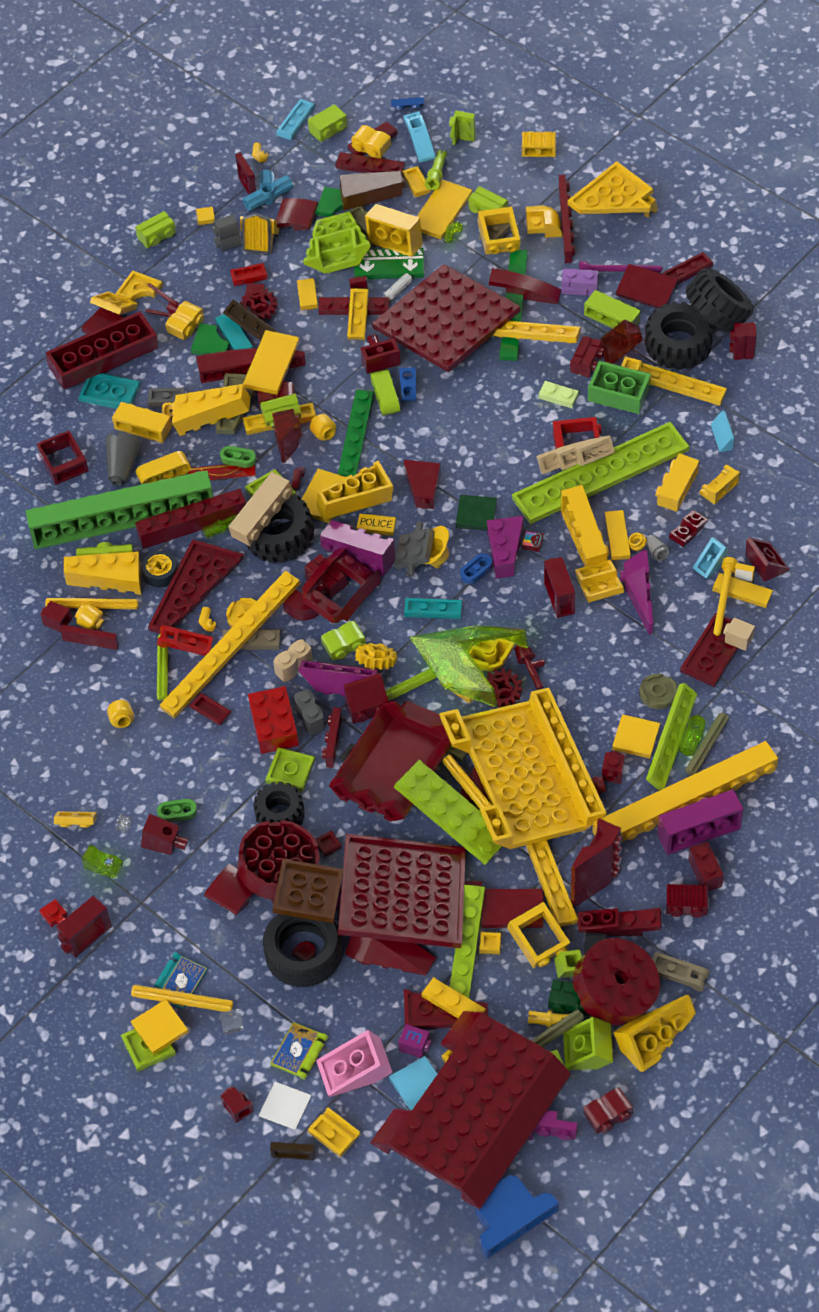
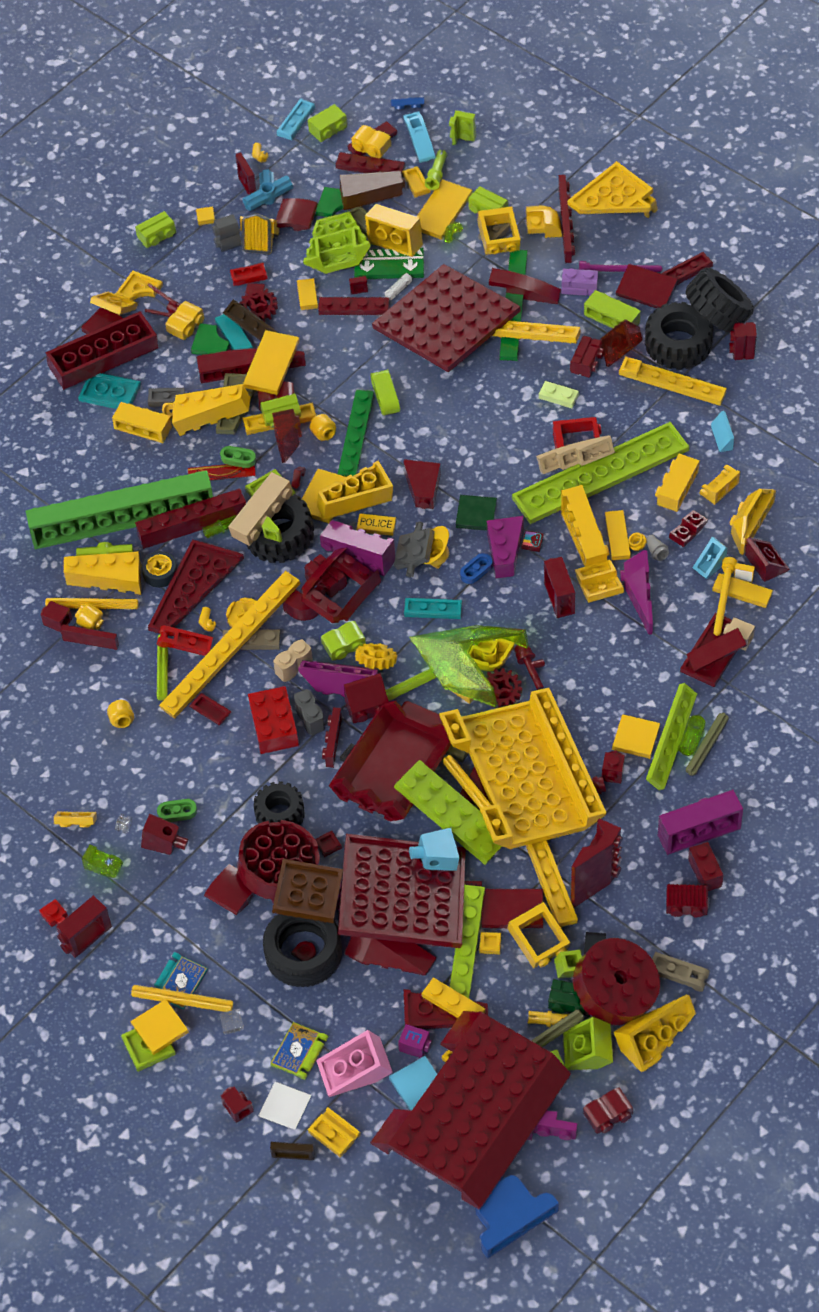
(69, 469): dark red window -> none
(121, 456): dark grey cone -> none
(163, 468): yellow beam -> none
(271, 531): none -> lime slope
(290, 768): lime tile -> none
(357, 314): yellow tile -> none
(379, 354): dark red brick -> none
(408, 384): blue leg -> none
(437, 850): none -> medium azure torso
(538, 144): yellow brick -> none
(619, 387): bright green brick -> none
(620, 923): dark red slope -> none
(657, 691): olive tile -> none
(716, 649): none -> dark red tile
(717, 779): yellow brick -> none
(751, 516): none -> yellow wedge

